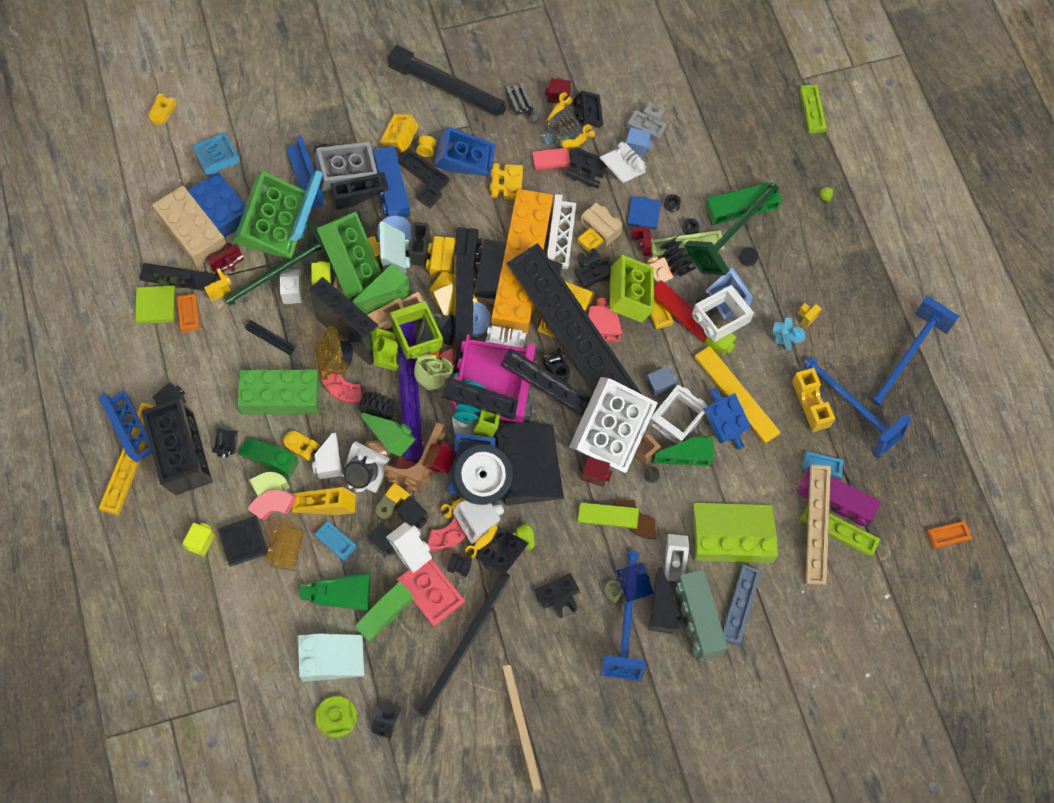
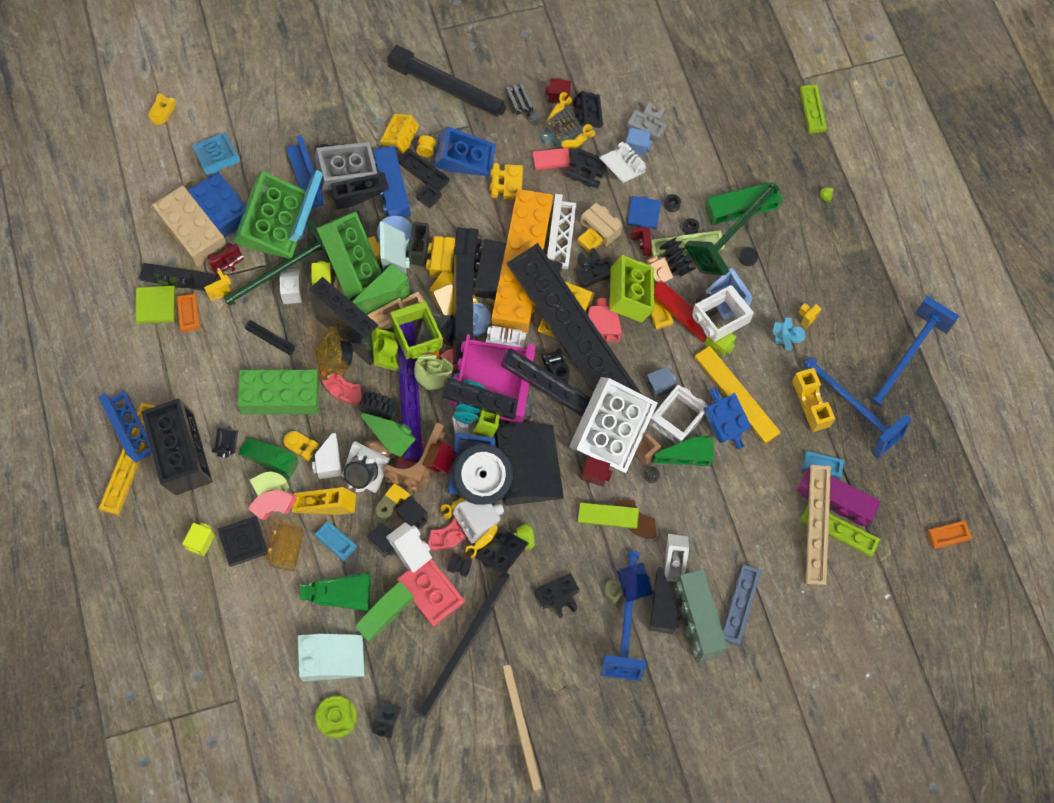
(168, 394): black brick -> none
(734, 533): lime slope -> none

